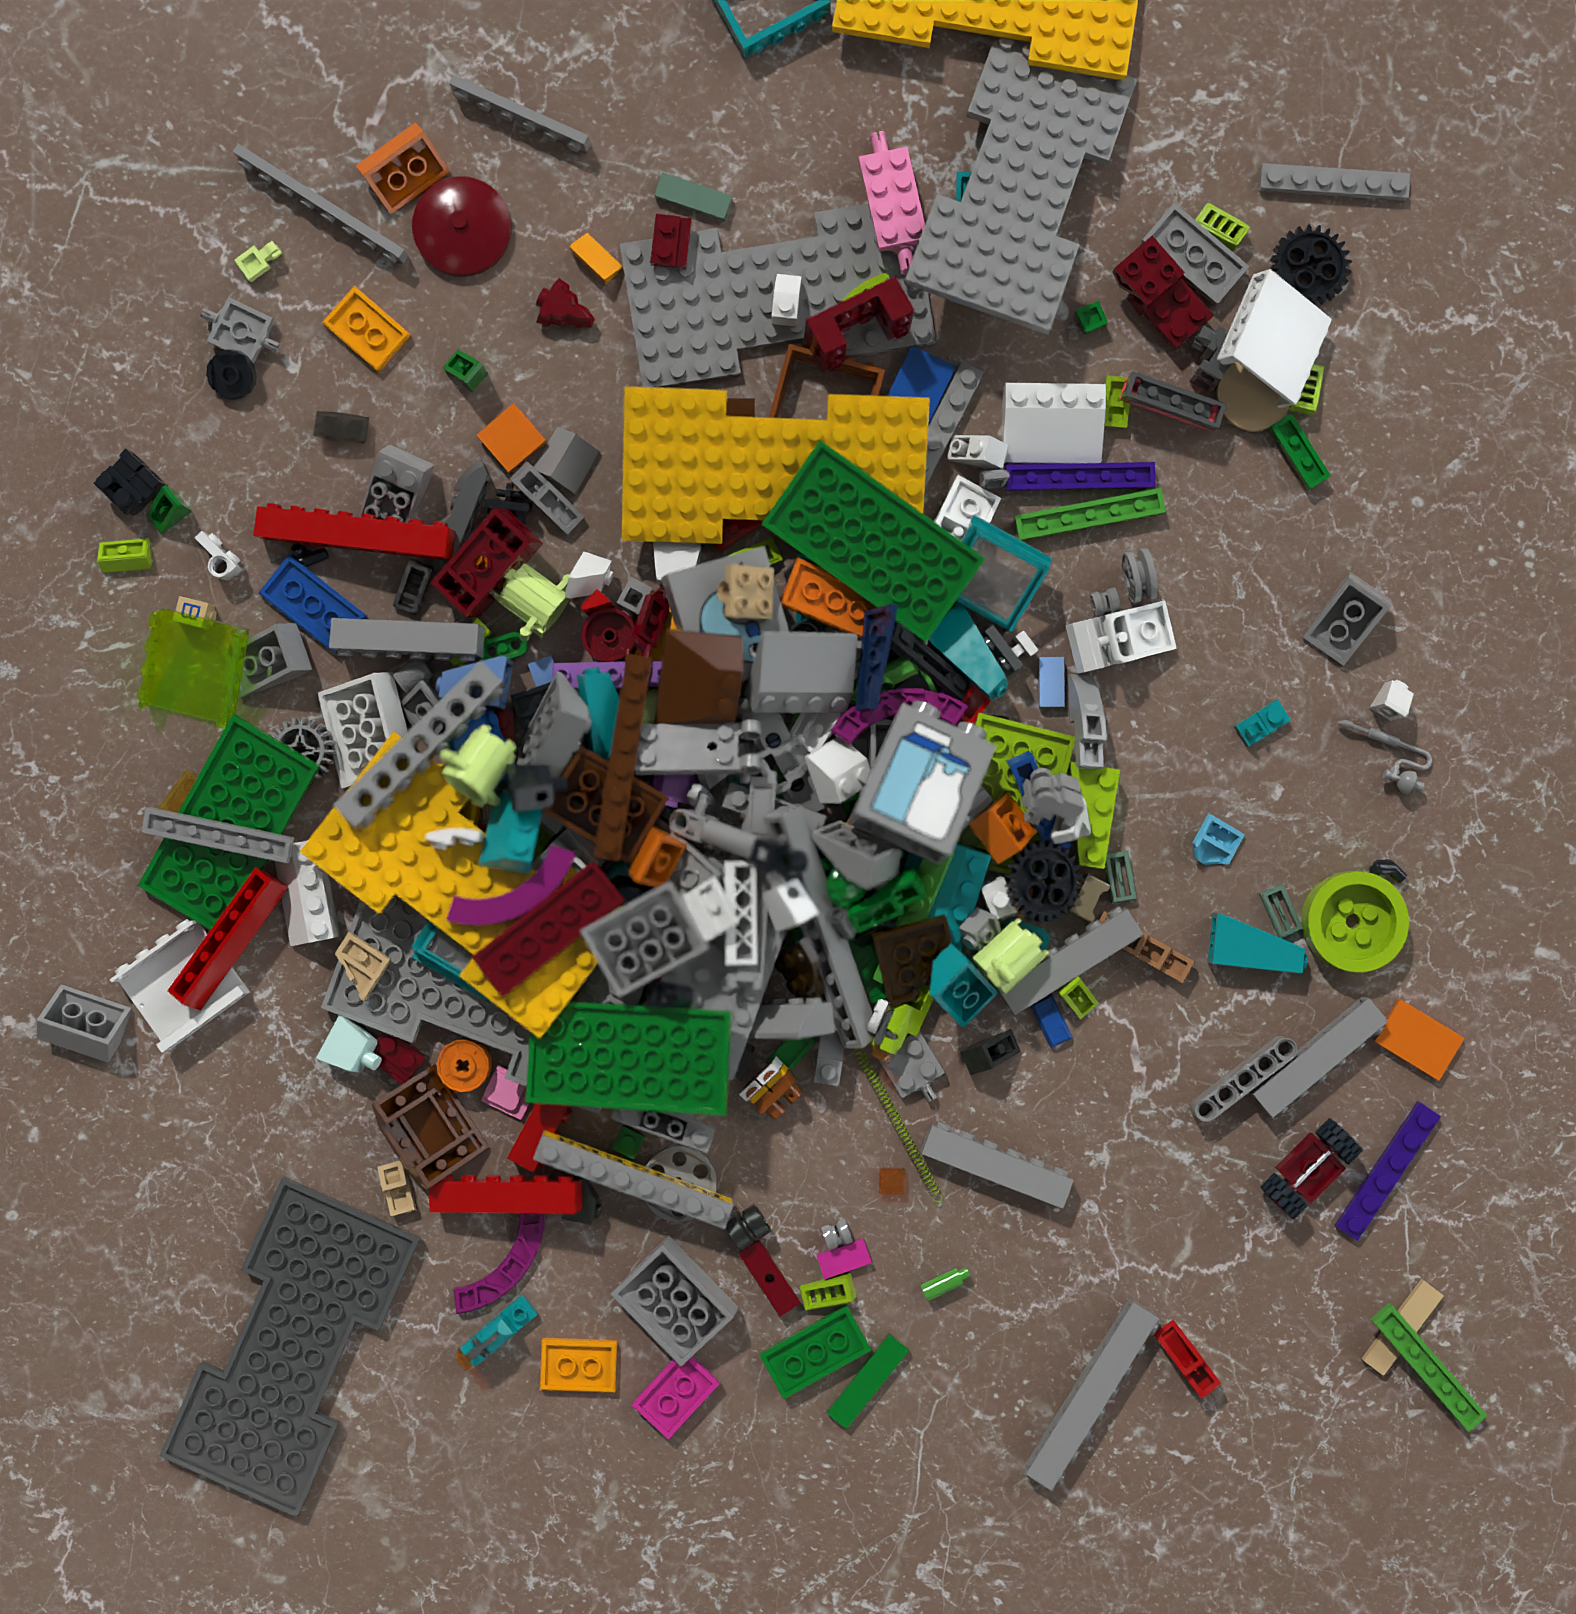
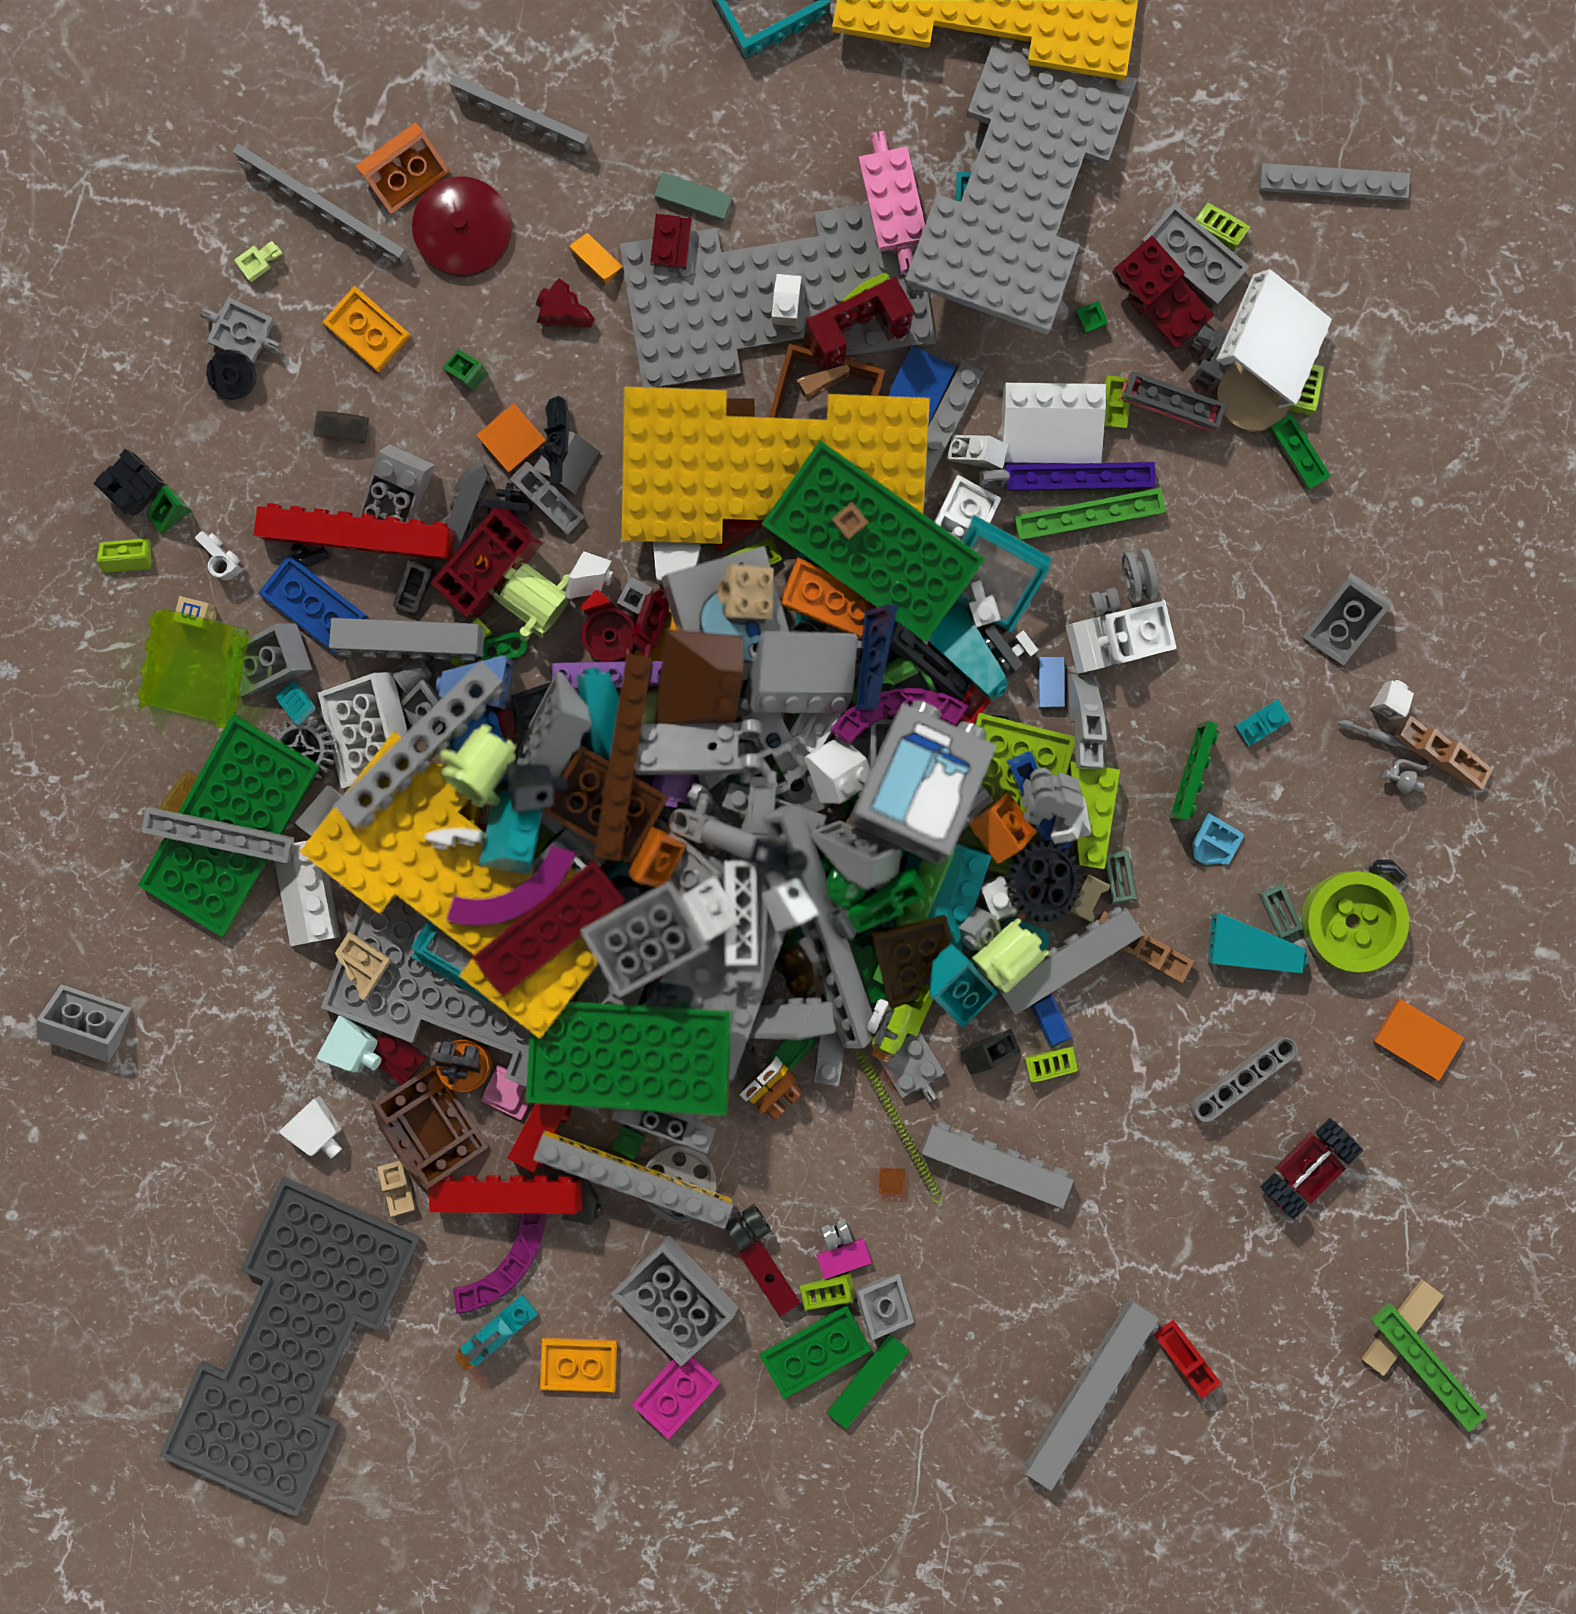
(155, 971): white panel -> none
(227, 939): red brick -> none
(295, 702): none -> teal slope
(314, 1129): none -> white torso
(318, 810): none -> white slope
(447, 1059): none -> black hips
(542, 670): medium blue tile -> none
(557, 437): none -> black piece
(820, 382): none -> medium nougat slope
(850, 520): none -> medium nougat plate
(884, 1306): none -> light grey slope
(944, 1283): bright green cylinder -> none
(983, 608): none -> white plate
(1030, 1067): none -> lime slope
(1077, 997): lime slope -> none
(1196, 763): none -> green plate
(1302, 245): black gear -> none
(1319, 1056): light grey brick -> none
(1387, 1170): dark purple plate -> none
(1441, 752): none -> medium nougat slope

